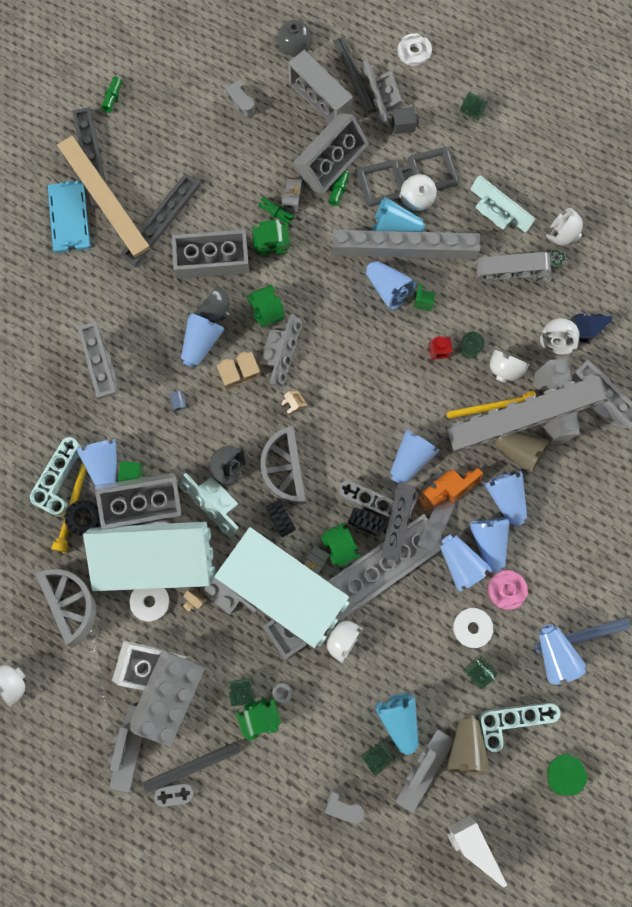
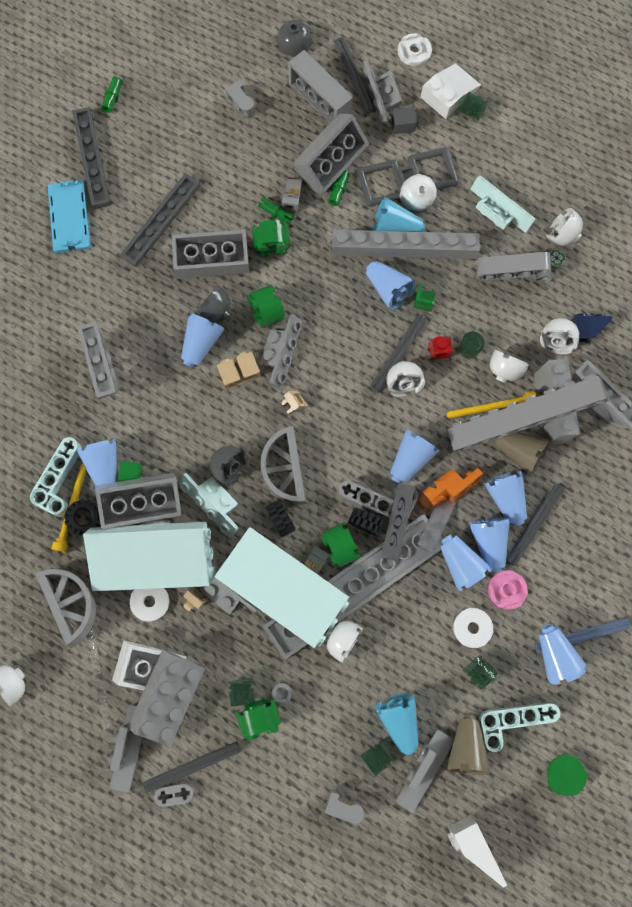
(103, 197): tan tile -> none
(177, 400): sand blue hinge -> none
(399, 352): none -> dark grey axle
(407, 377): none -> white cylinder
(448, 89): none -> white slope
(535, 524): none -> dark grey axle

